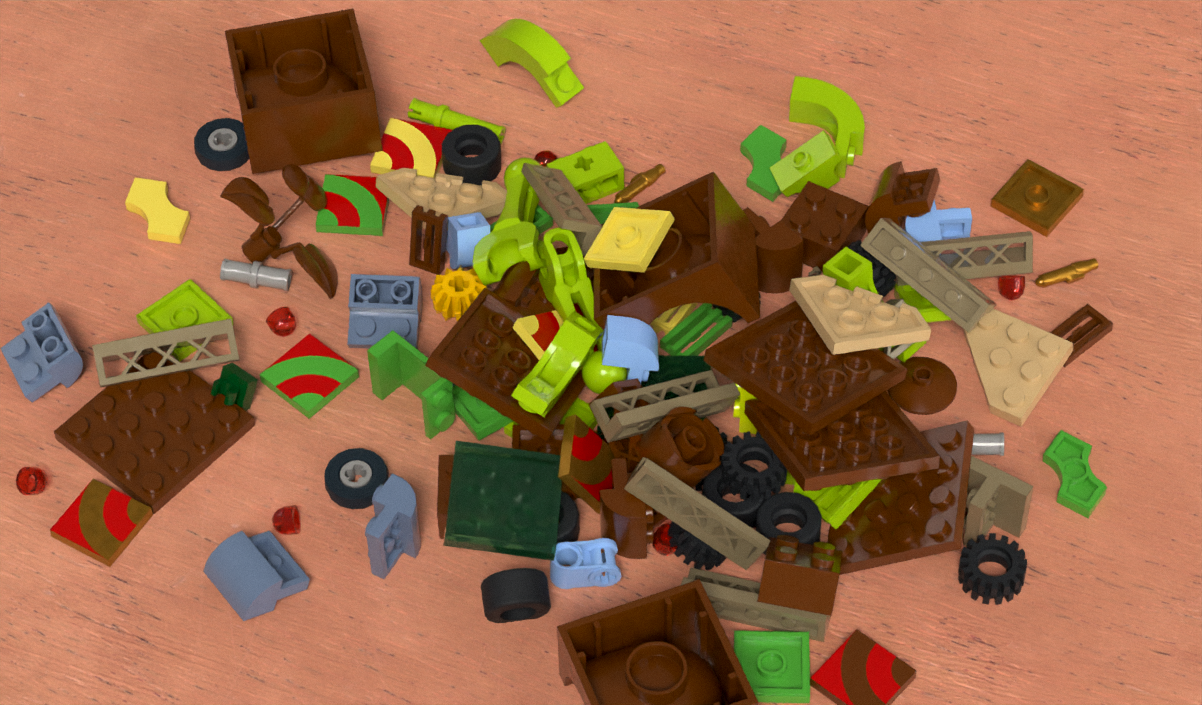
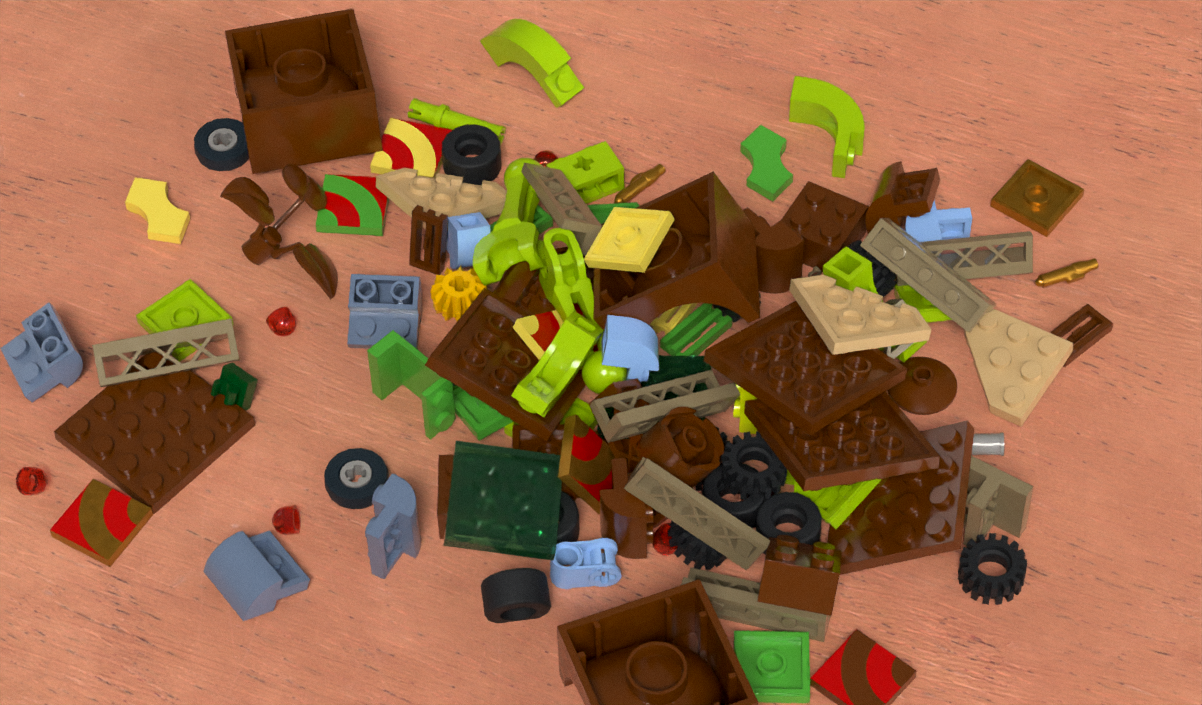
(256, 274): light grey pin -> none
(309, 375): tile -> none
(809, 162): lime brick -> none
(1011, 286): clear red hinge -> none
(1079, 486): bright green tile -> none

